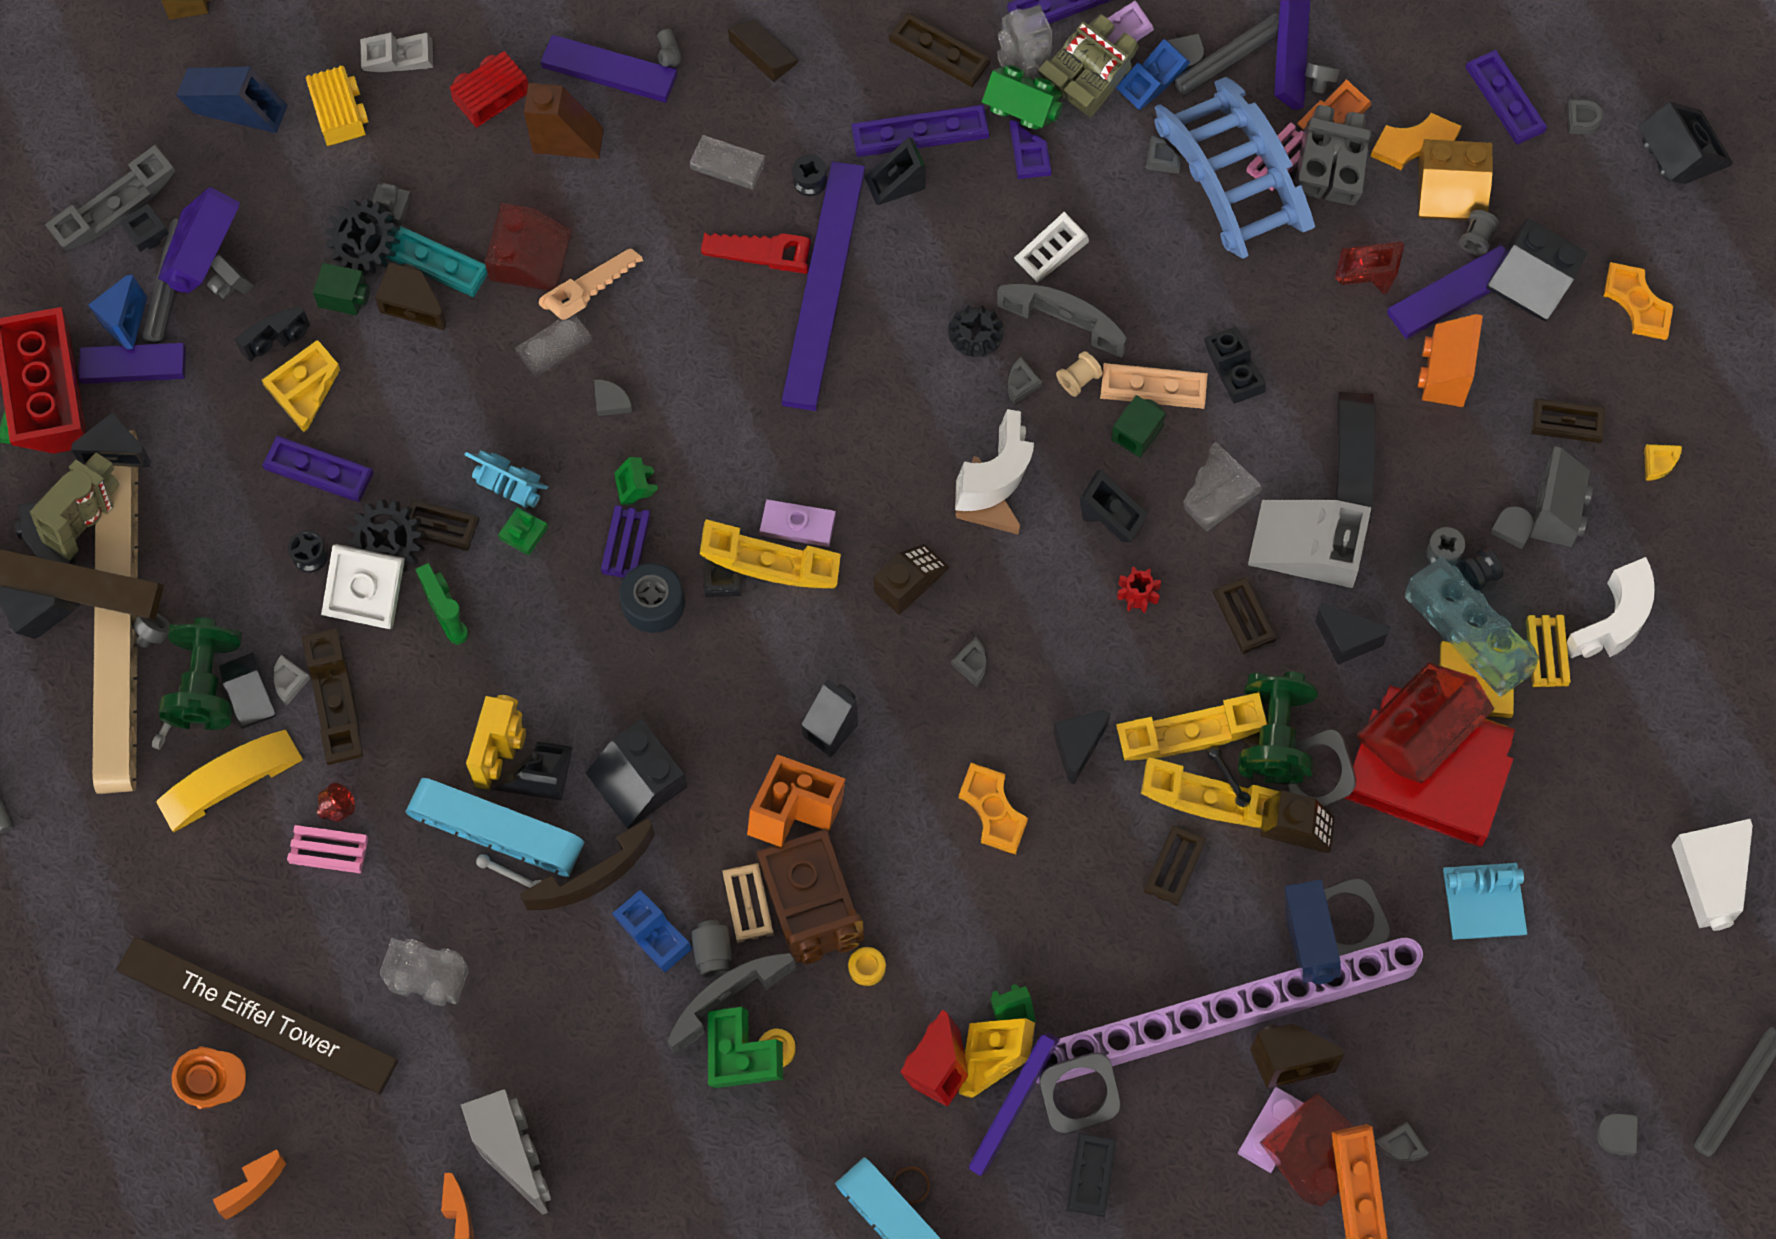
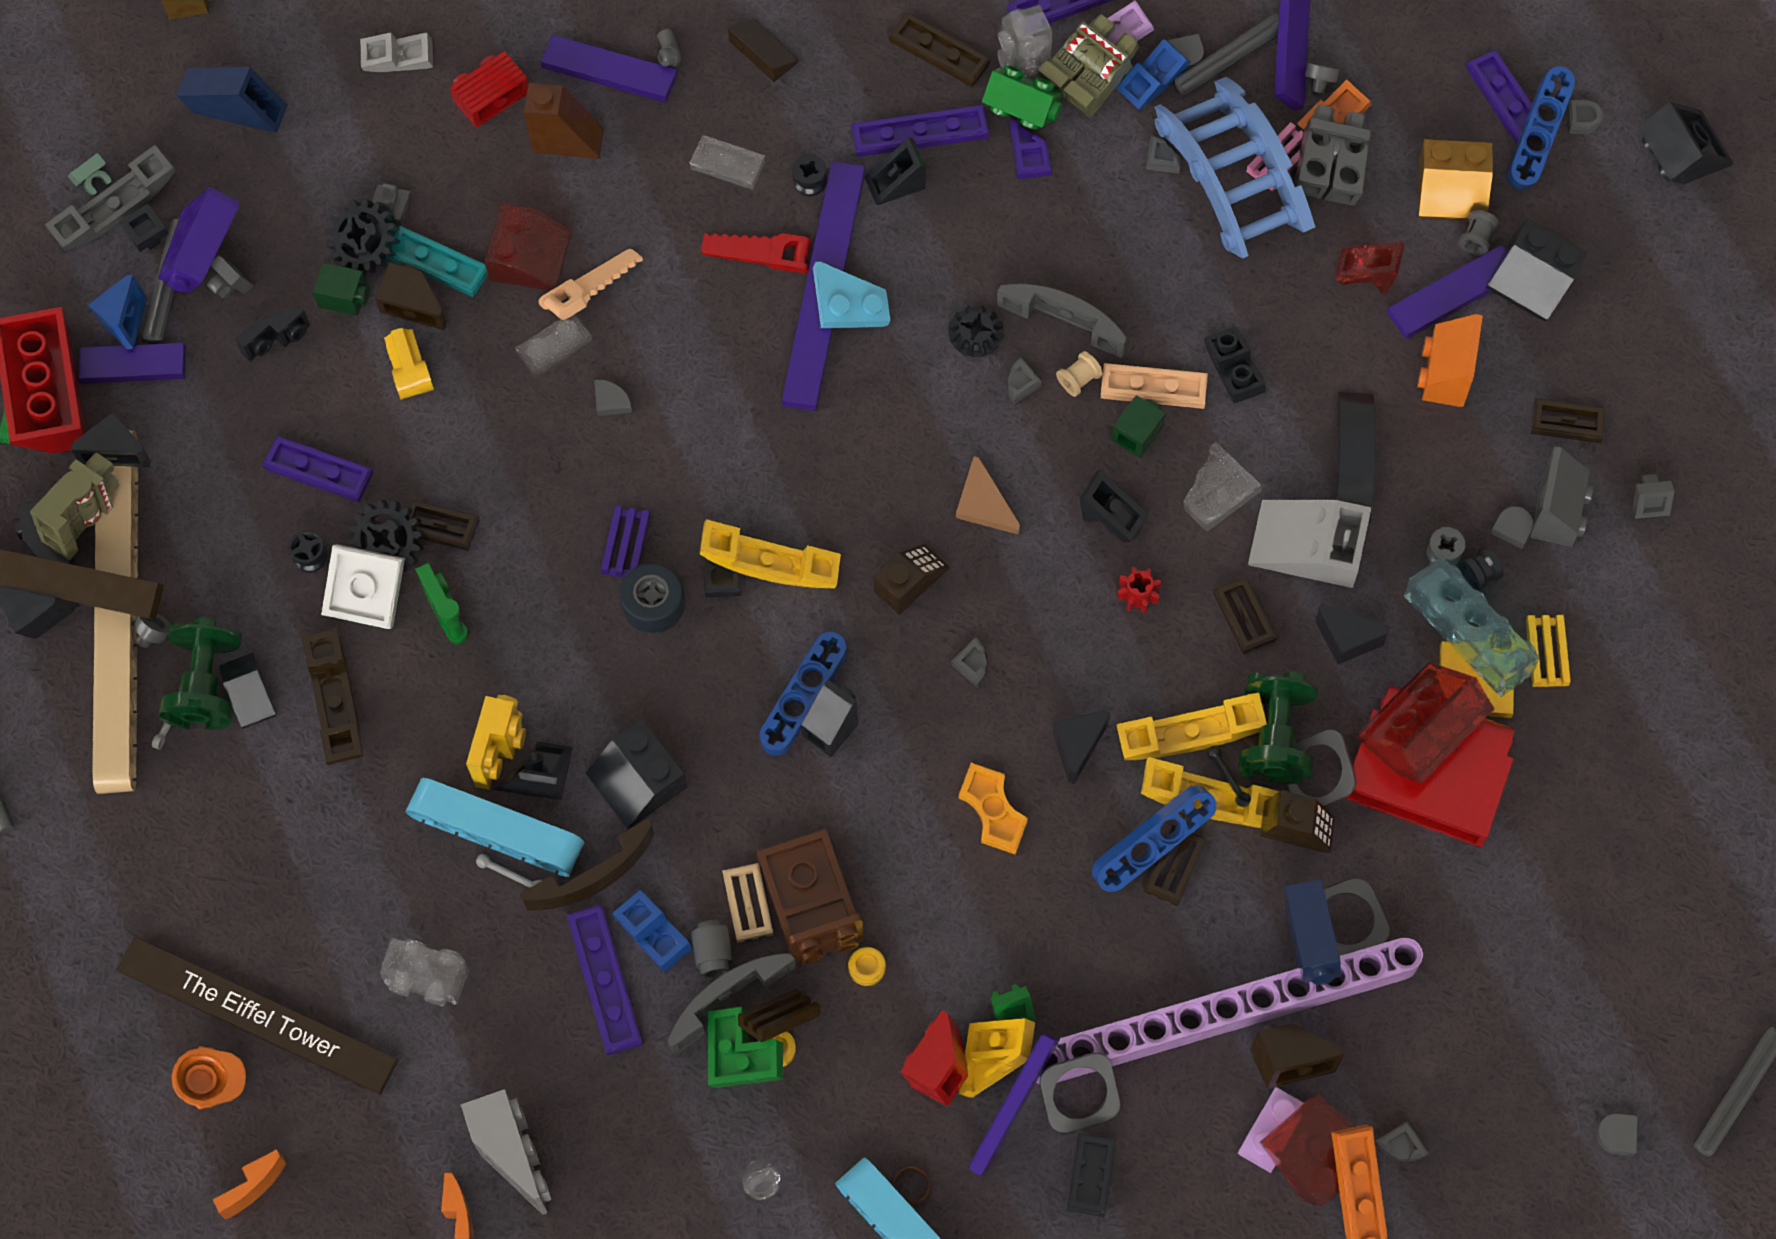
(88, 171): none -> sand green tile
(226, 776): yellow slope -> none
(288, 679): light grey tile -> none
(303, 383): yellow wing -> none
(331, 835): bright pink tile -> none
(335, 105): yellow brick -> none
(335, 803): clear red tile -> none
(409, 370): none -> yellow piece
(496, 474): medium azure hinge -> none
(523, 531): green tile -> none
(604, 980): none -> dark purple tile
(632, 481): green tile -> none
(761, 1180): none -> clear plate
(778, 1015): none -> dark brown tile
(791, 794): orange brick -> none
(797, 523): lavender plate -> none
(800, 692): none -> blue beam
(848, 300): none -> medium azure wing
(994, 481): white arch -> none
(1063, 222): white slope -> none
(1157, 843): none -> blue beam
(1401, 145): light orange tile -> none
(1485, 901): medium azure hinge -> none
(1544, 129): none -> blue beam
(1633, 598): white arch -> none
(1647, 312): light orange tile -> none
(1652, 497): none -> dark grey tile
(1660, 460): yellow tile -> none
(1715, 871): white slope -> none

